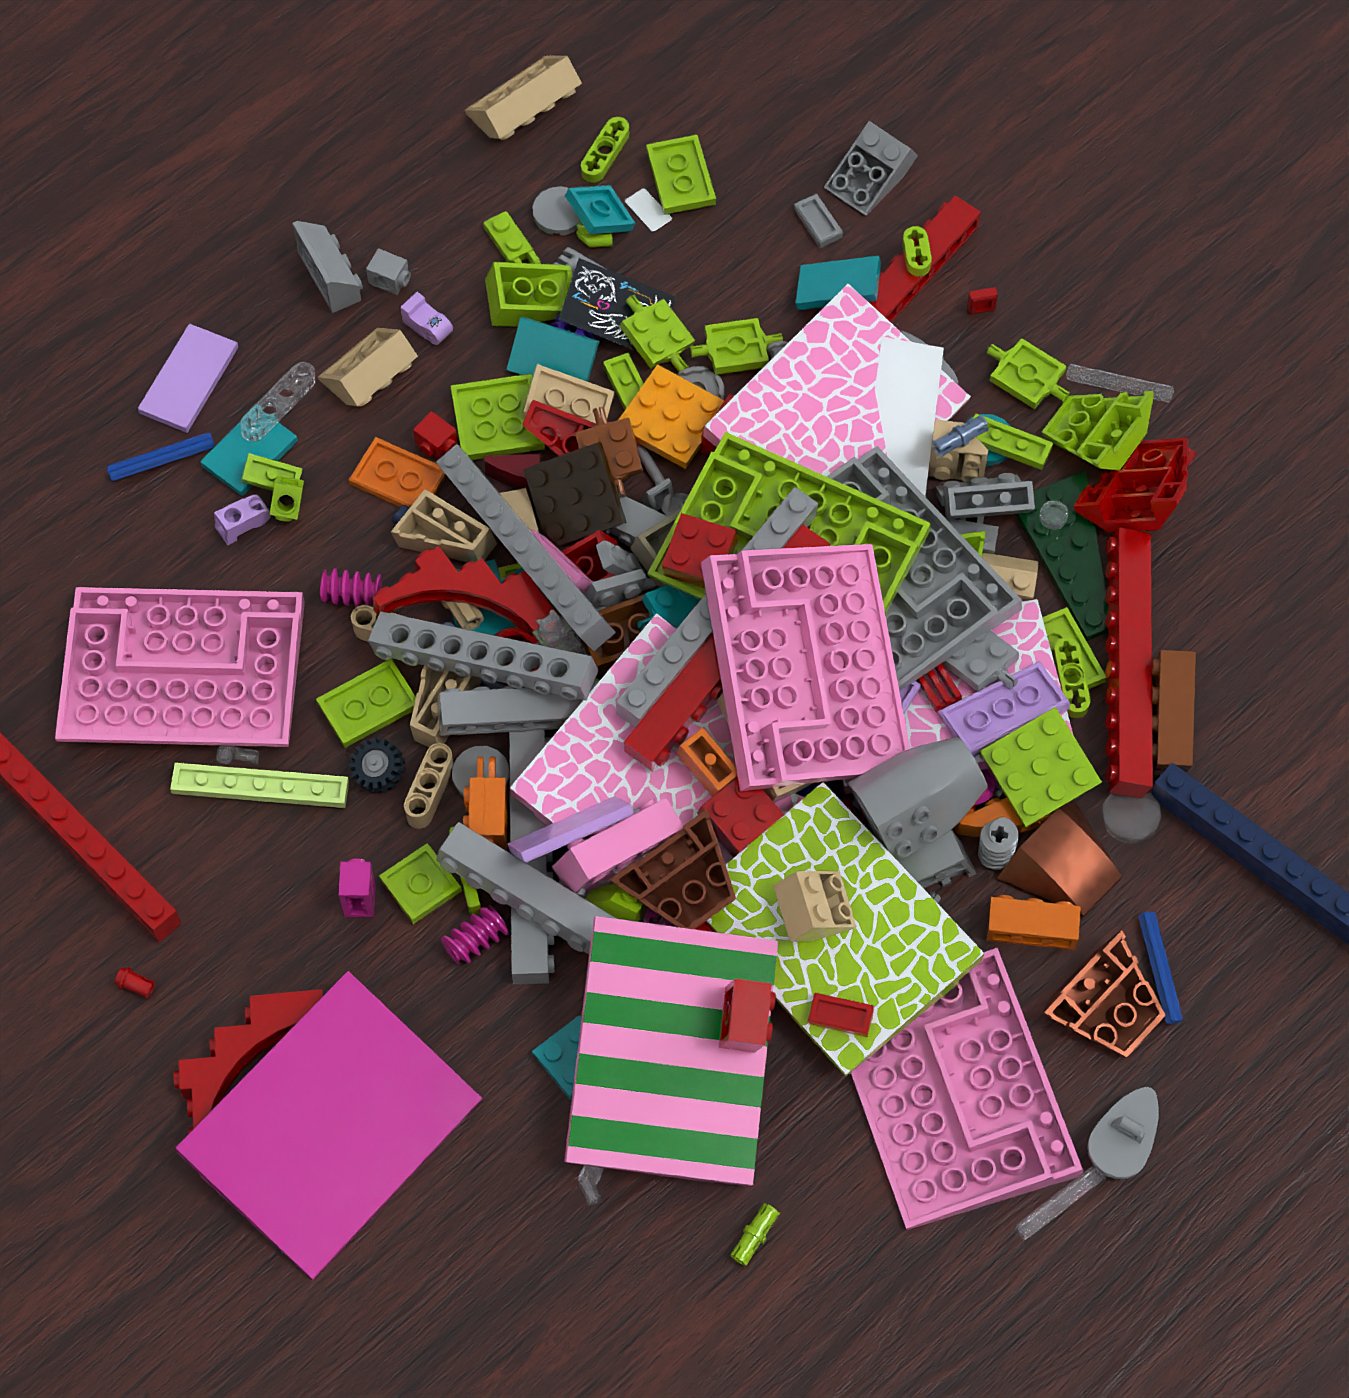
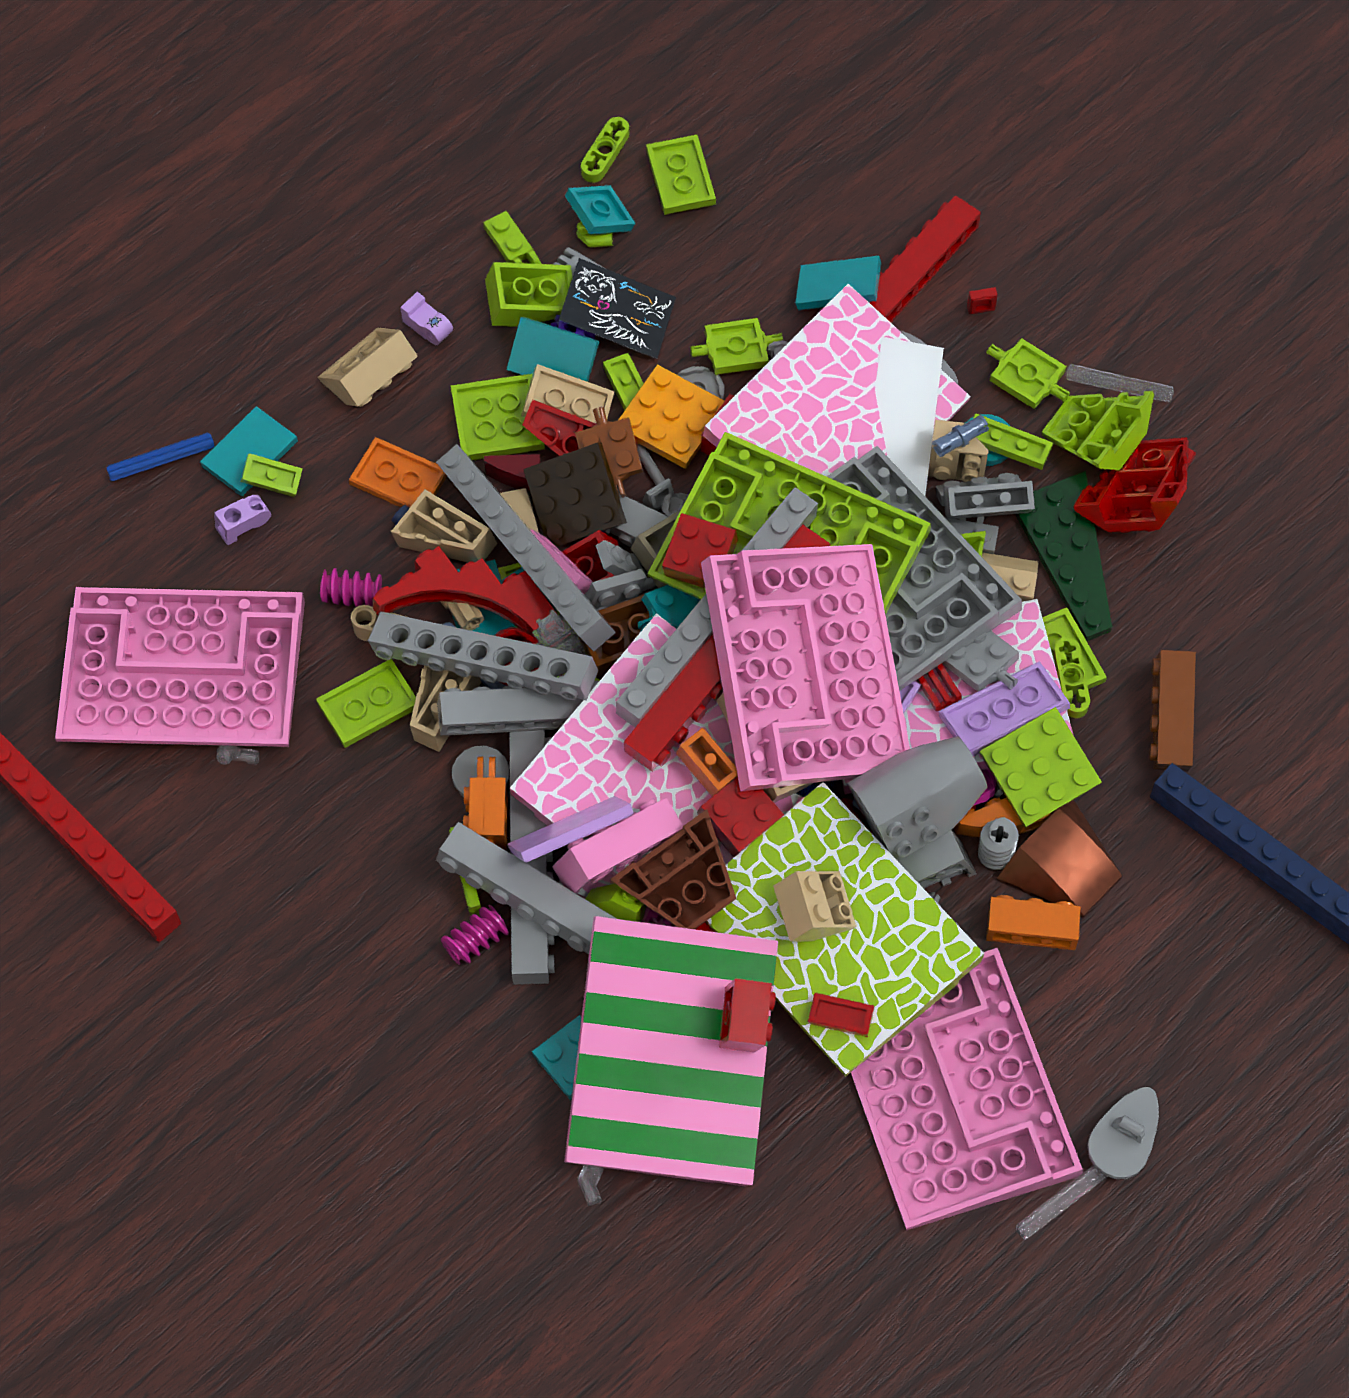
(134, 982): red pin -> none
(188, 378): lavender tile -> none
(236, 1046): red arch -> none
(259, 785): yellowish green plate -> none
(281, 403): clear beam -> none
(292, 488): lime brick -> none
(327, 265): light grey slope -> none
(328, 1125): dark pink slope -> none
(357, 888): dark pink brick -> none
(377, 765): black wheel -> none
(388, 271): light grey brick -> none
(420, 883): lime plate -> none
(428, 773): tan beam -> none
(435, 436): red brick -> none
(524, 96): tan slope -> none
(554, 213): light grey tile -> none
(648, 209): white sticker -> none
(657, 333): lime plate -> none
(754, 1234): lime pin -> none
(818, 220): light grey tile -> none
(870, 169): light grey slope -> none
(921, 250): lime beam -> none
(1053, 514): clear tile -> none
(1108, 999): copper wedge -> none
(1129, 664): red brick -> none
(1130, 817): clear tile -> none
(1160, 968): blue axle -> none

